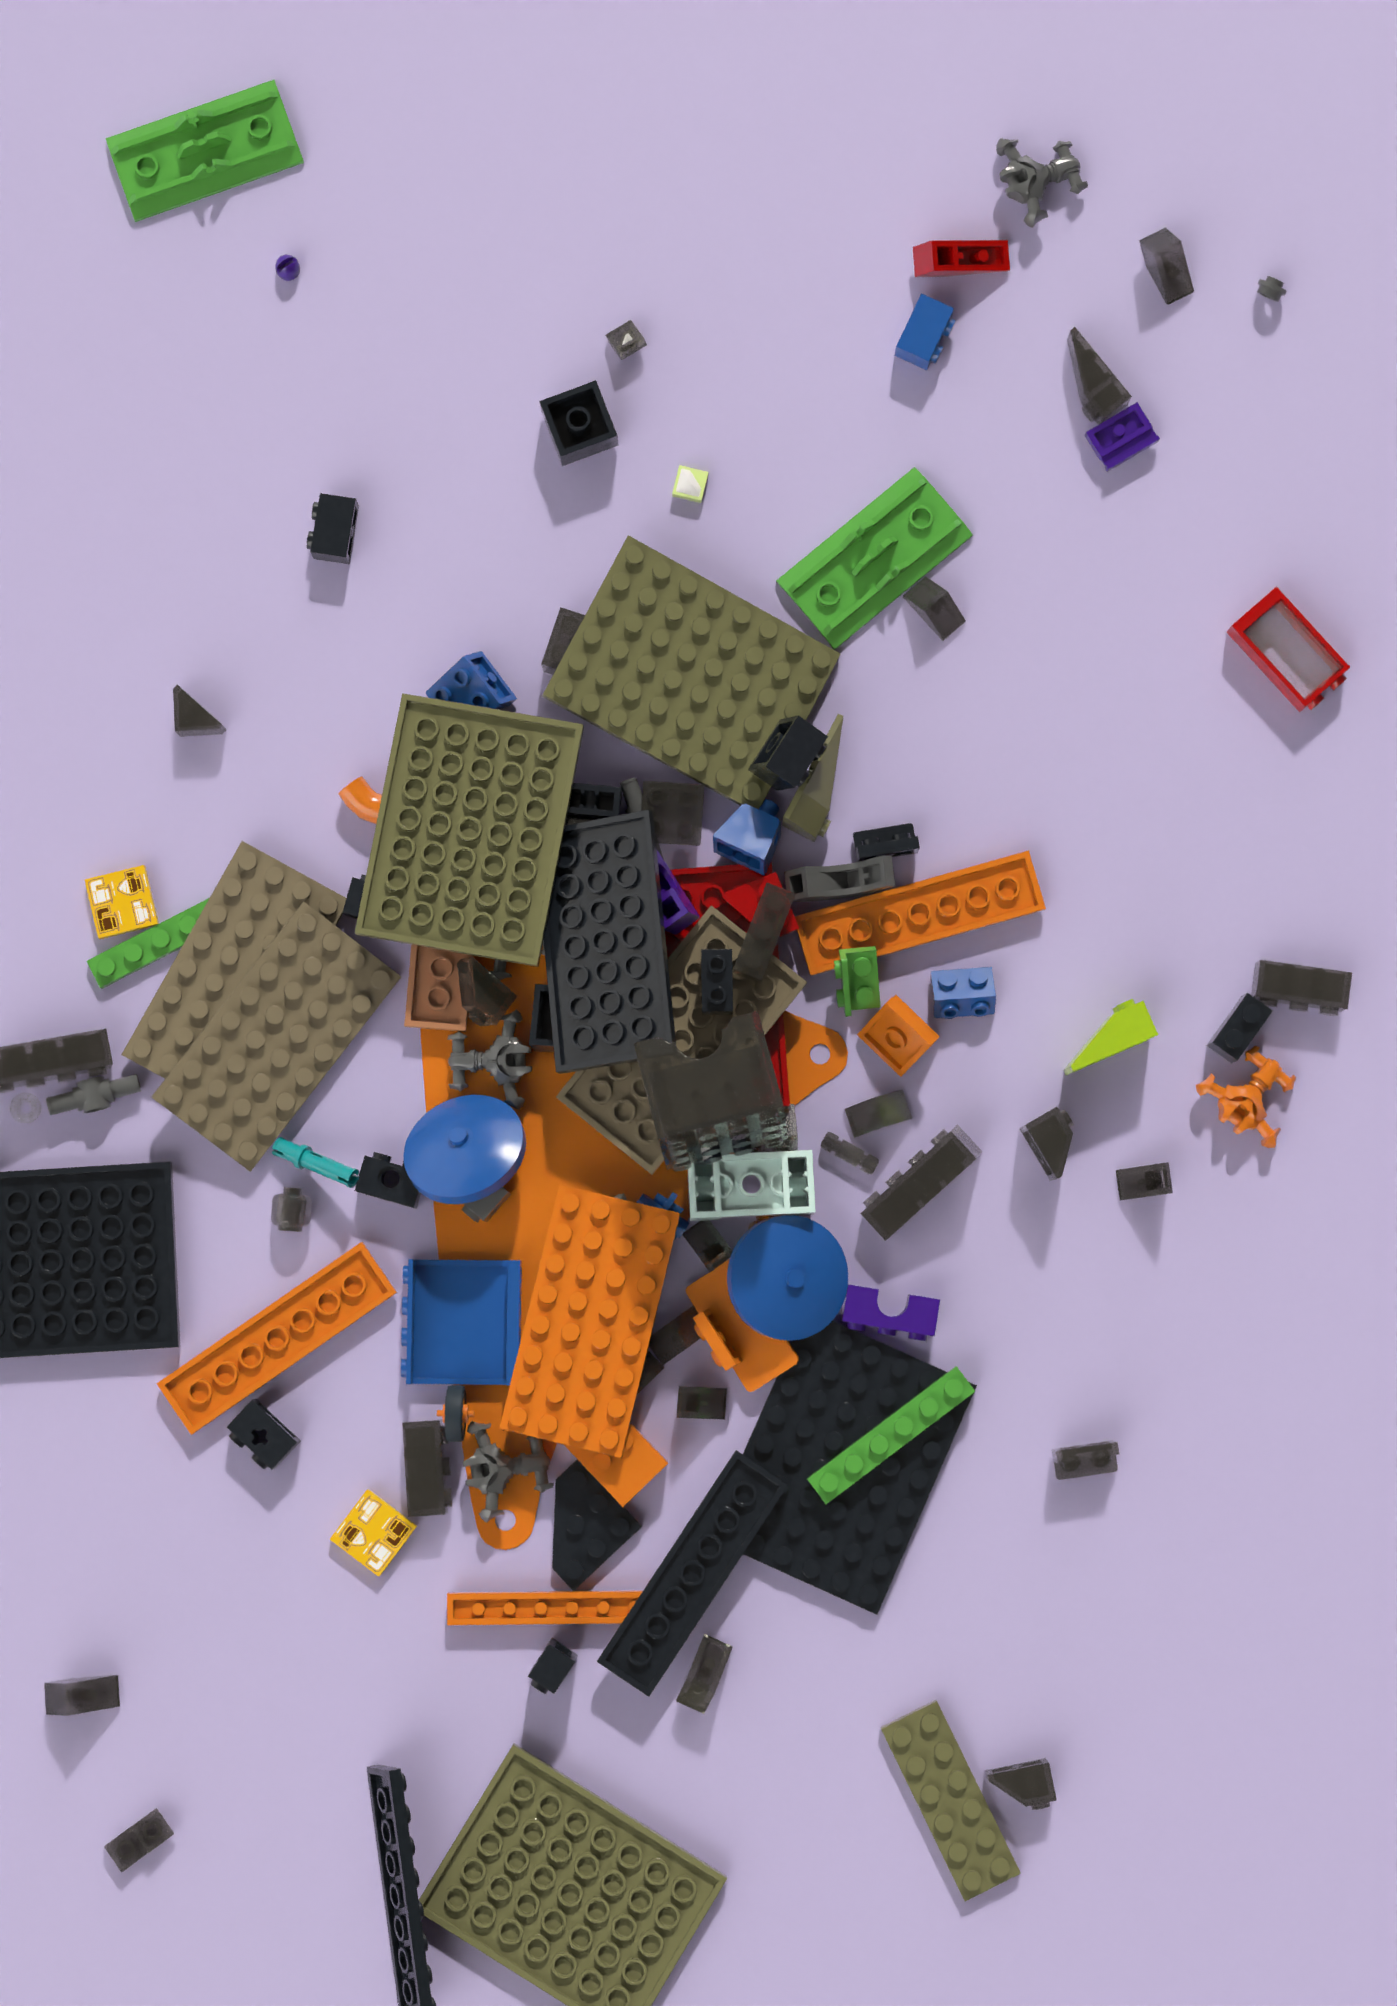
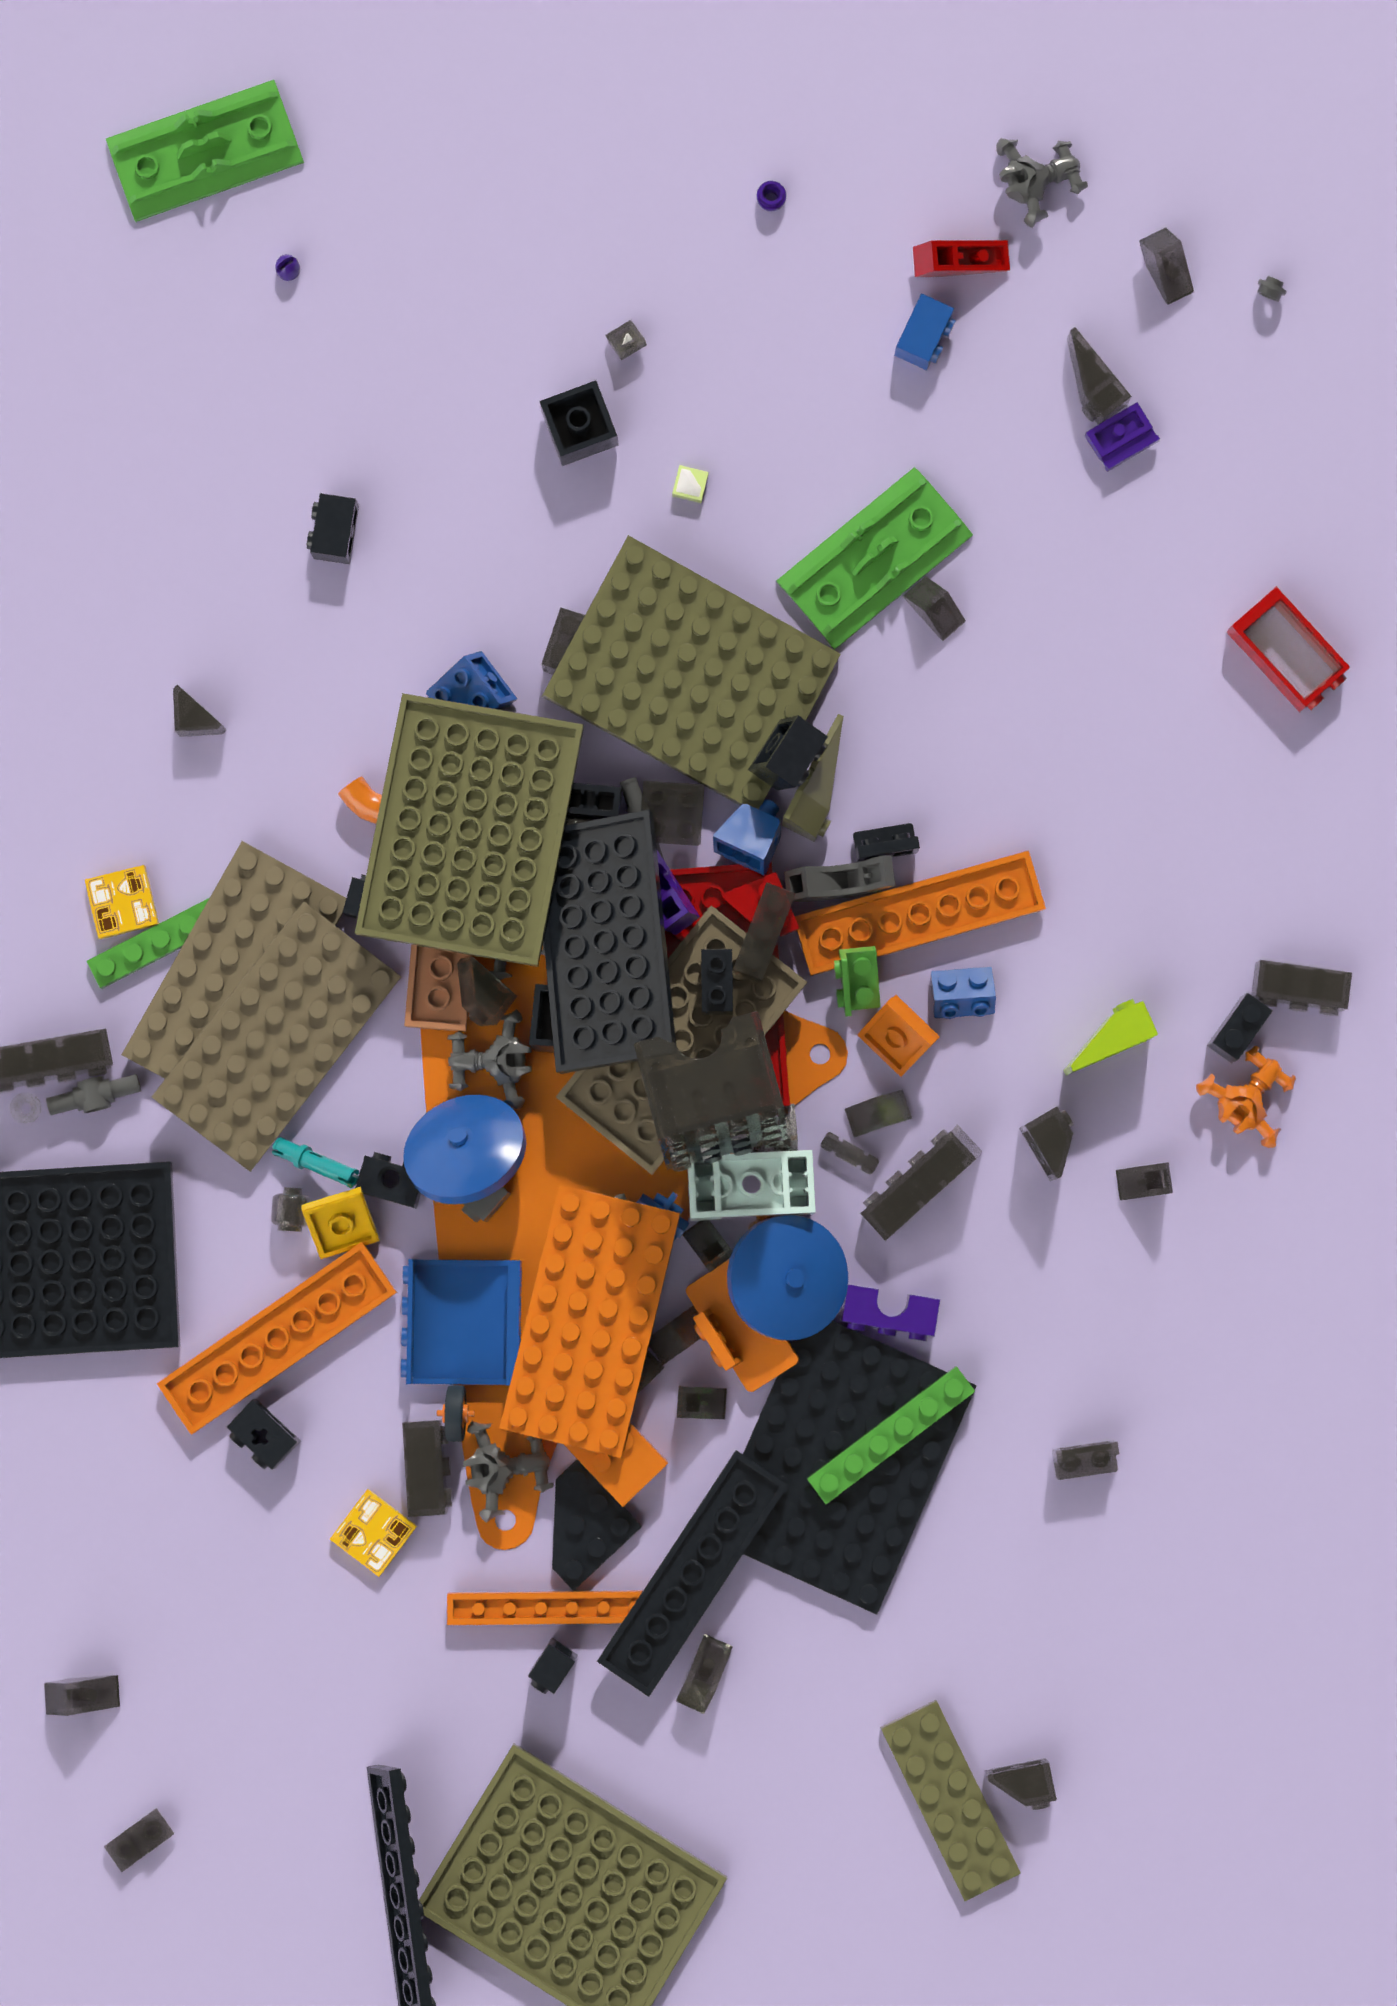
(340, 1222): none -> yellow tile
(771, 187): none -> dark purple plate

